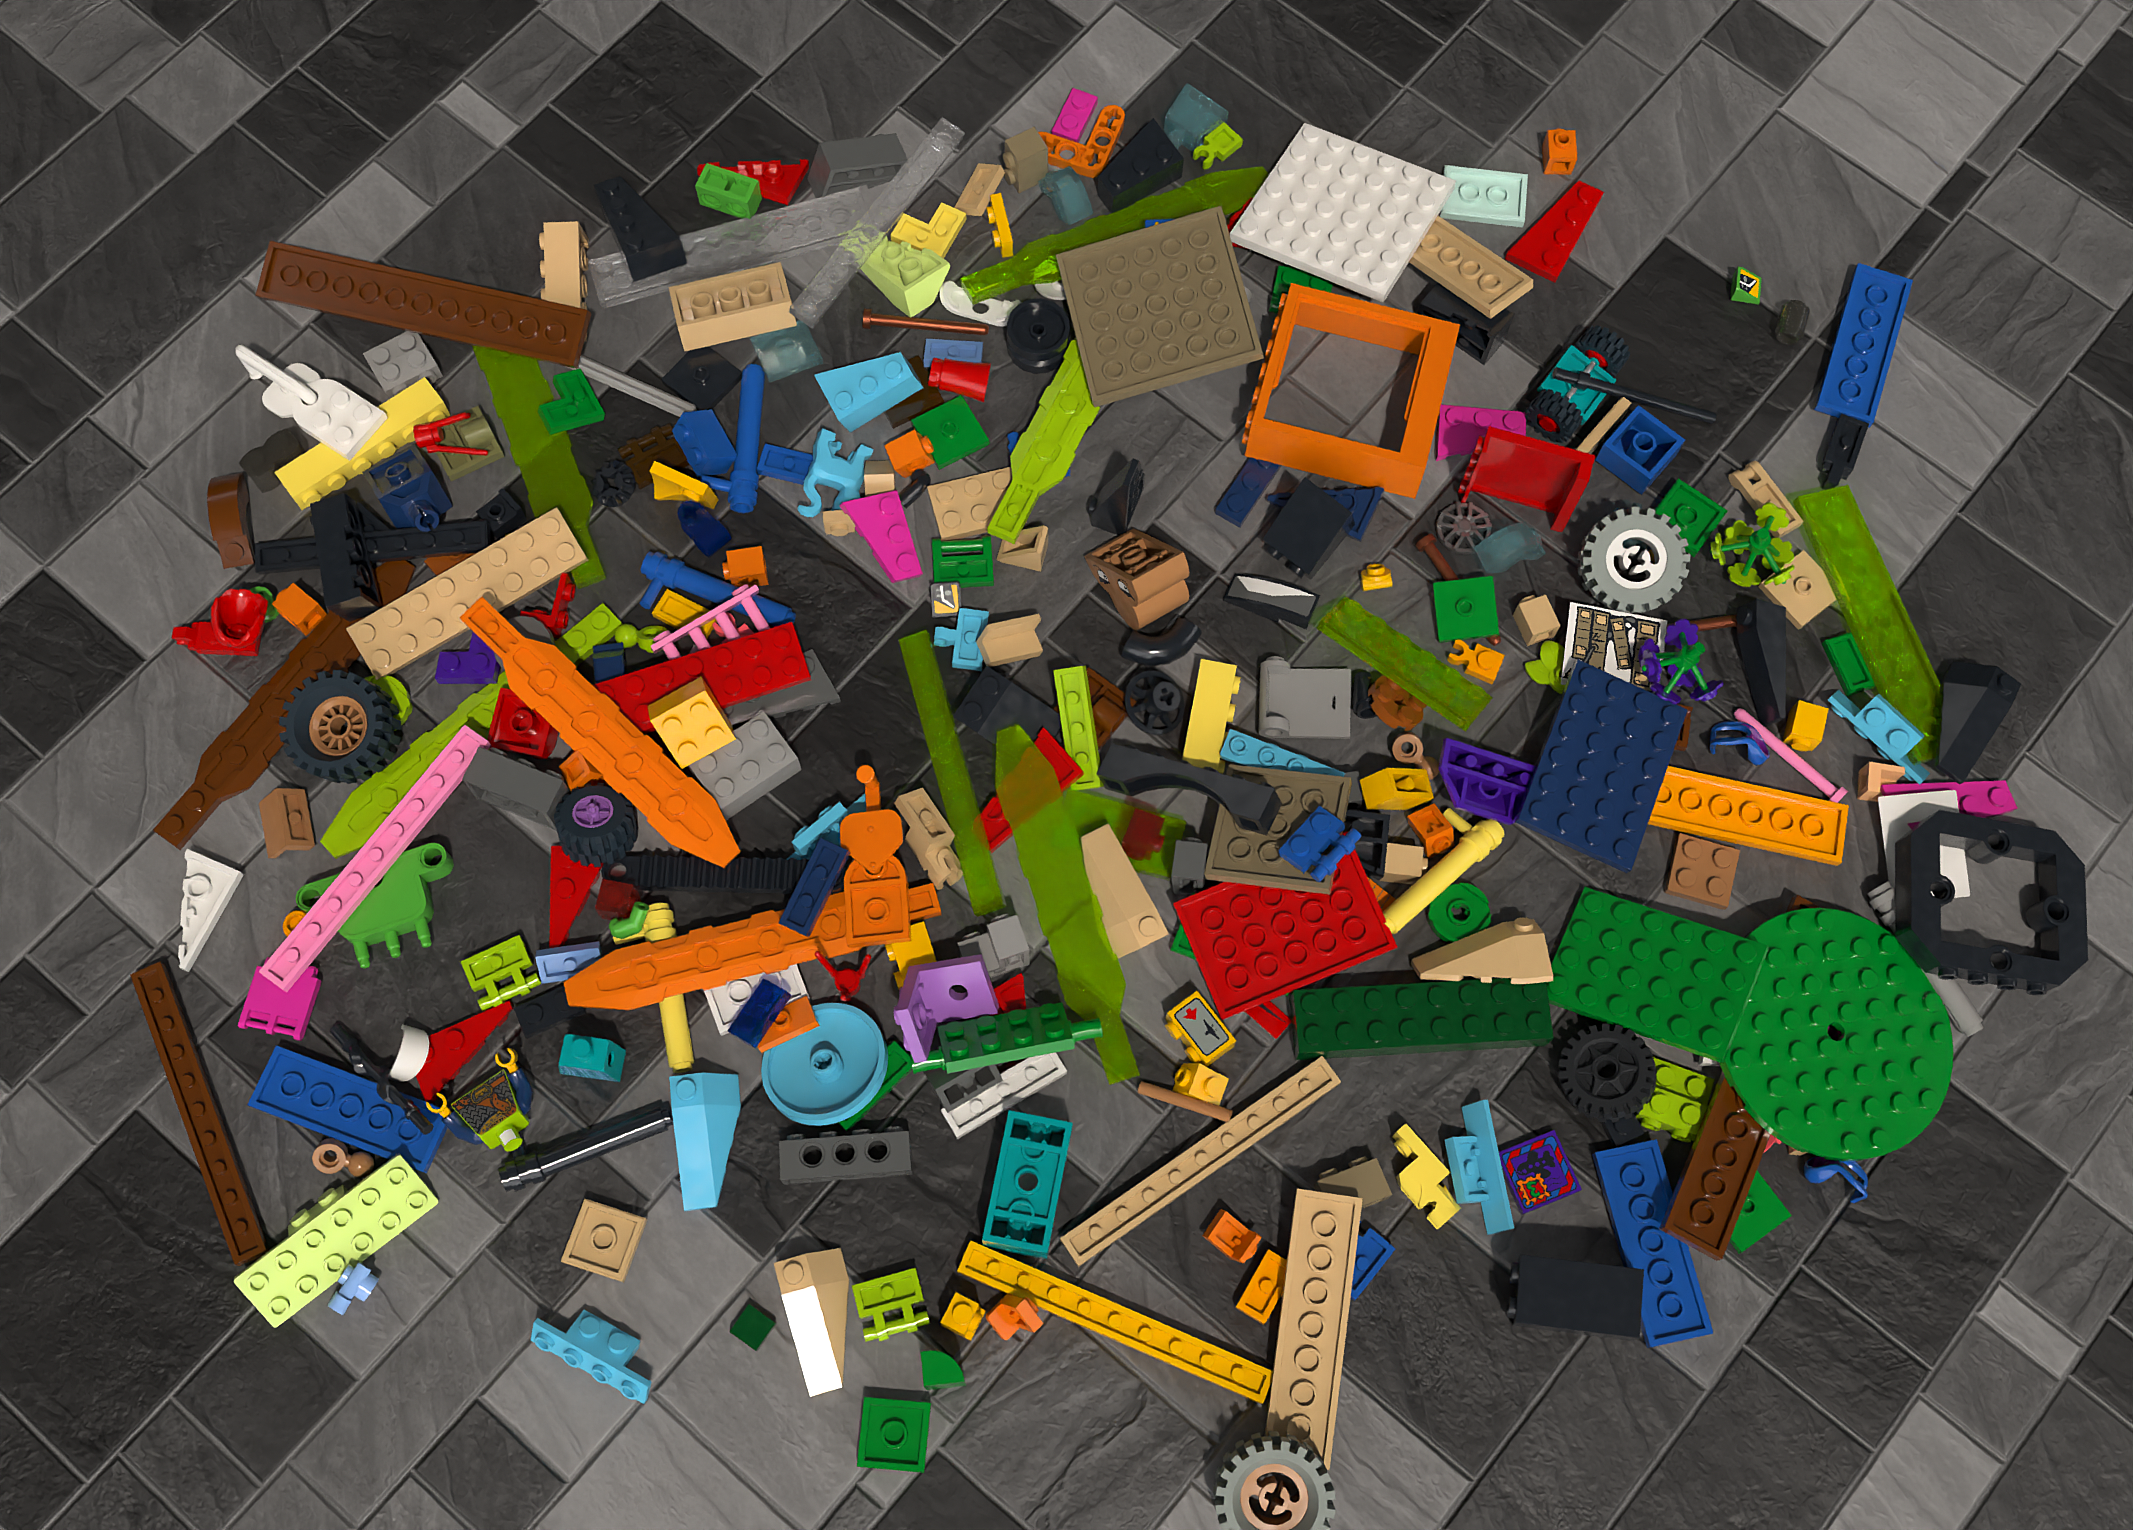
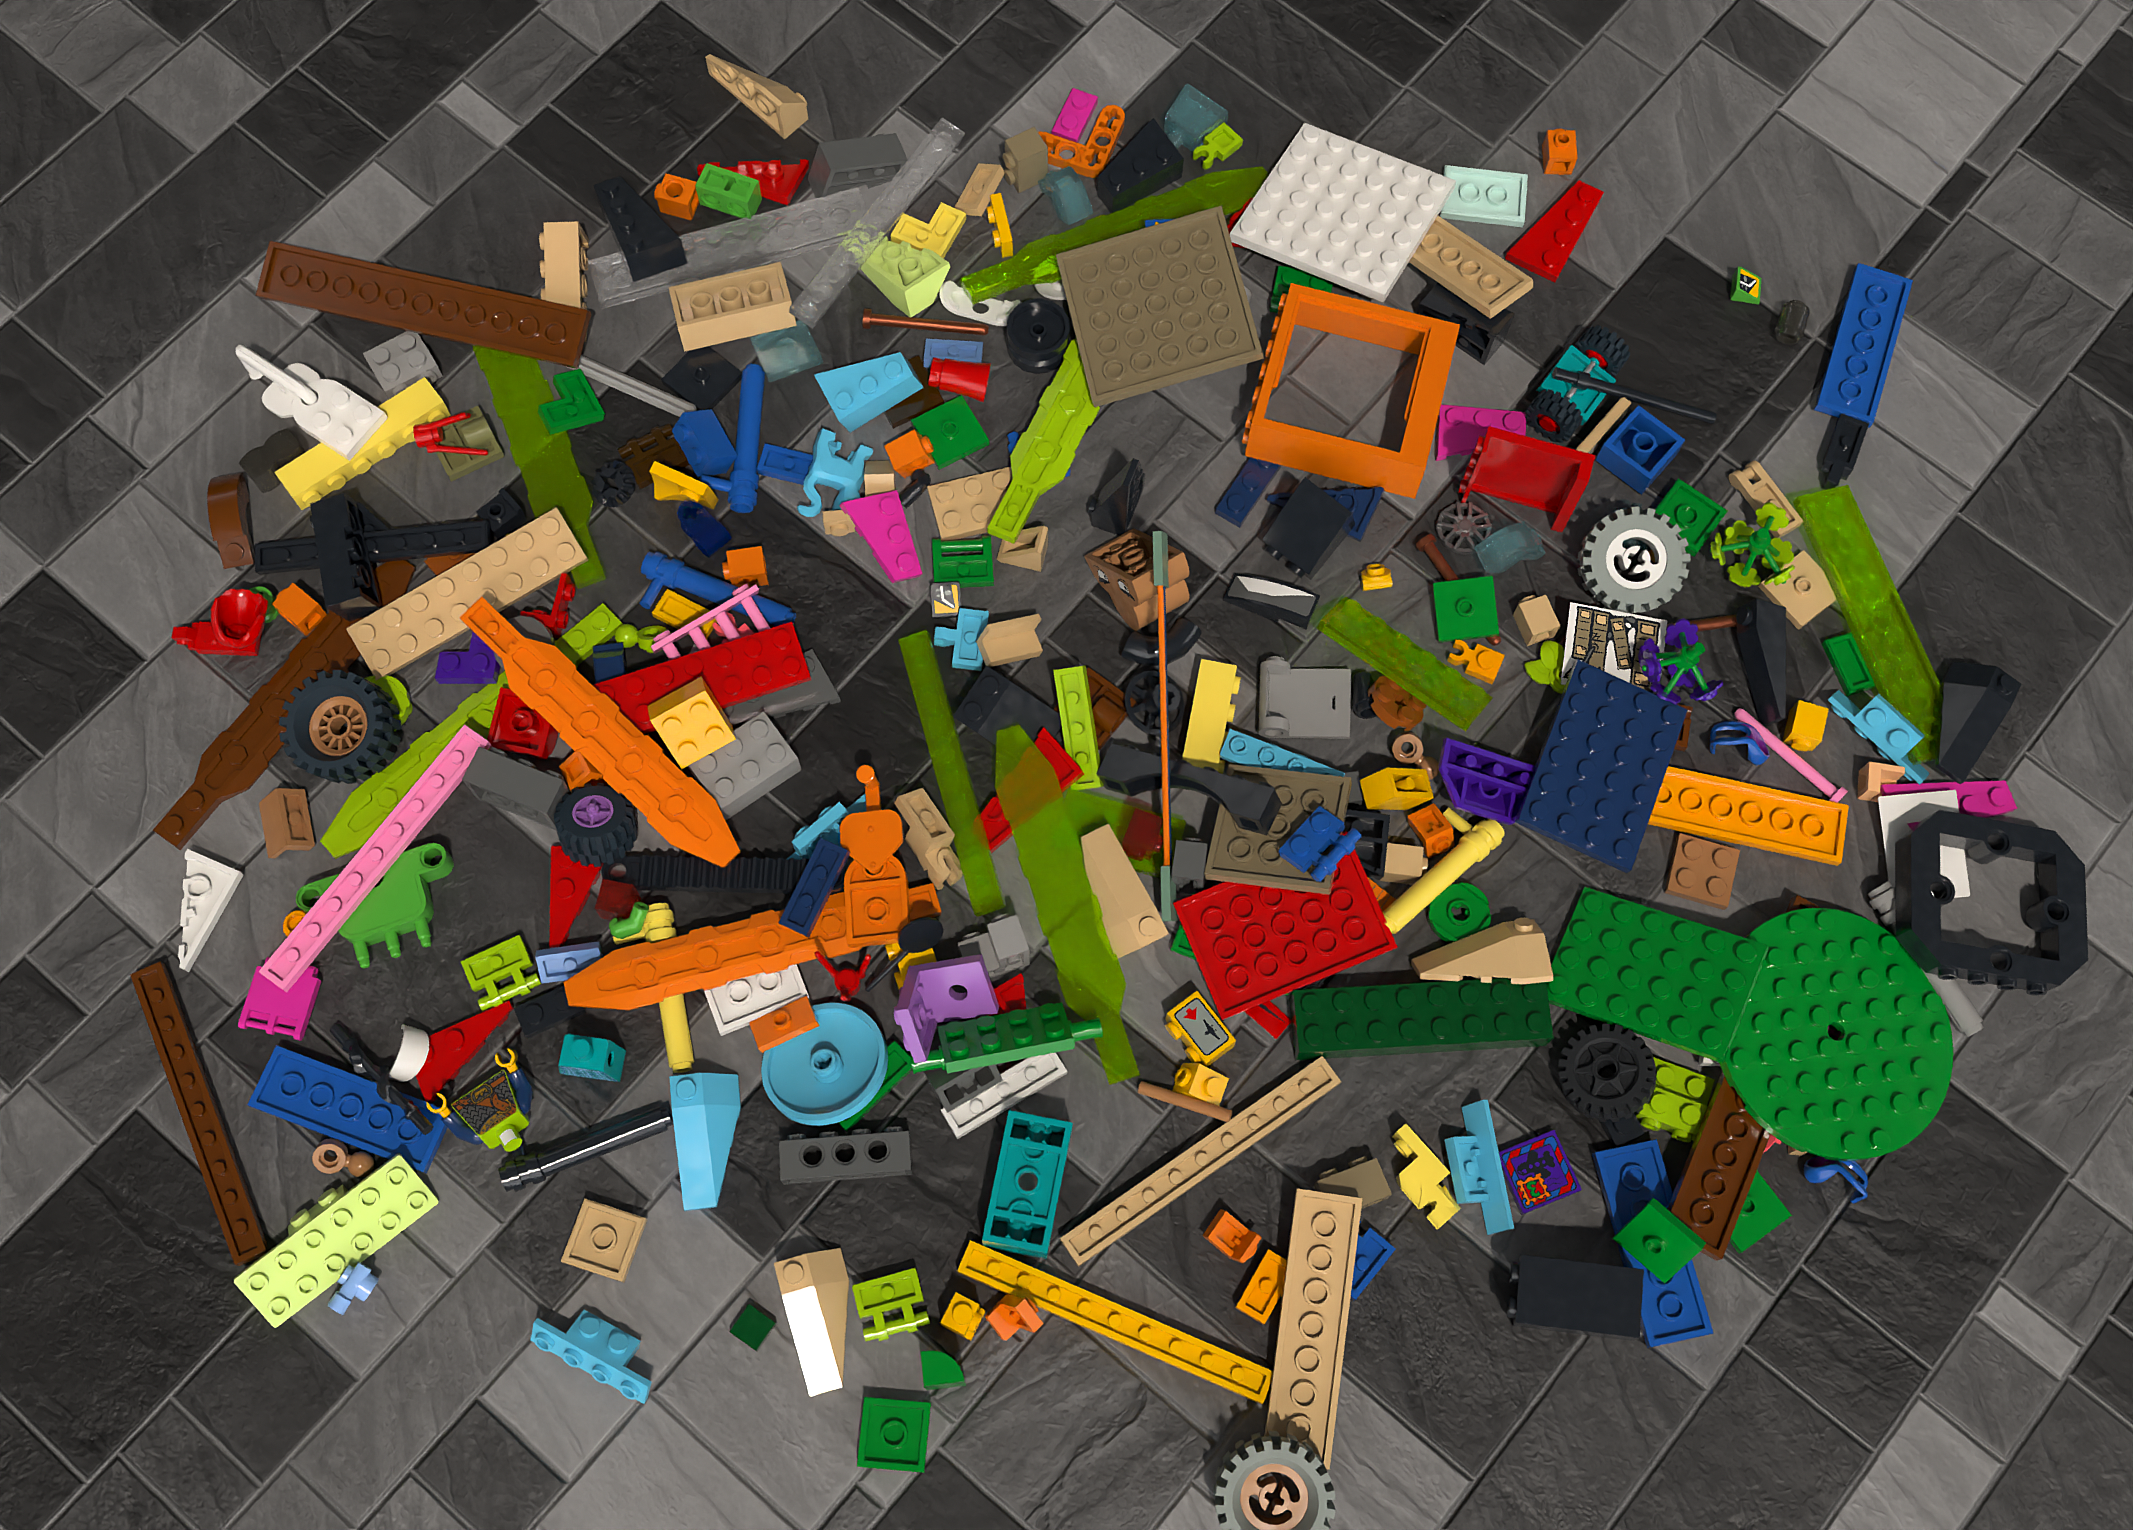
(408, 490): dark blue plate -> none
(681, 206): none -> orange brick
(759, 1013): clear blue plate -> none
(766, 98): none -> tan wedge
(913, 938): none -> black piece
(1161, 581): none -> piece
(1659, 1240): none -> green plate

